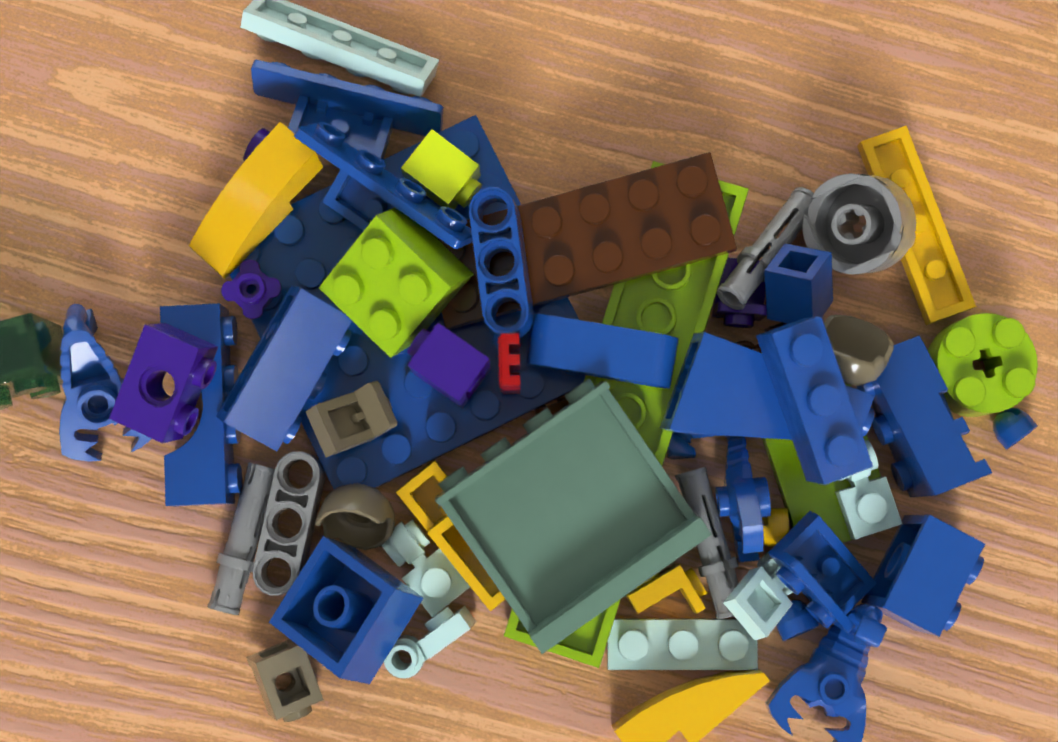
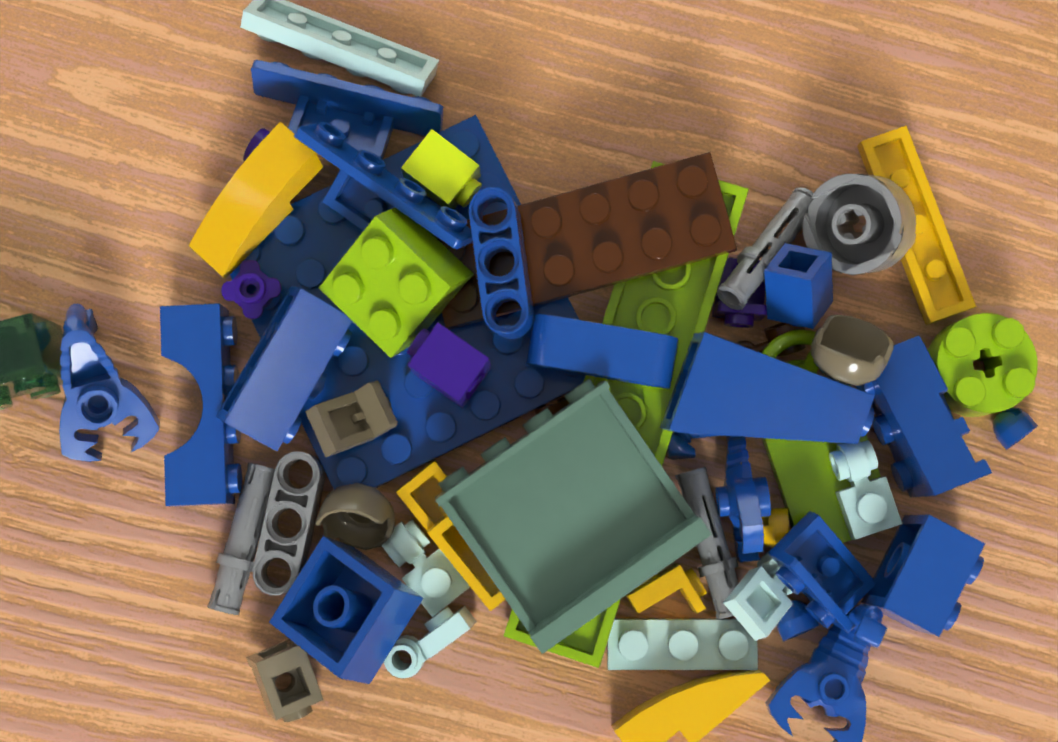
(142, 399): dark purple brick -> none
(509, 363): red tile -> none
(814, 400): blue brick -> none

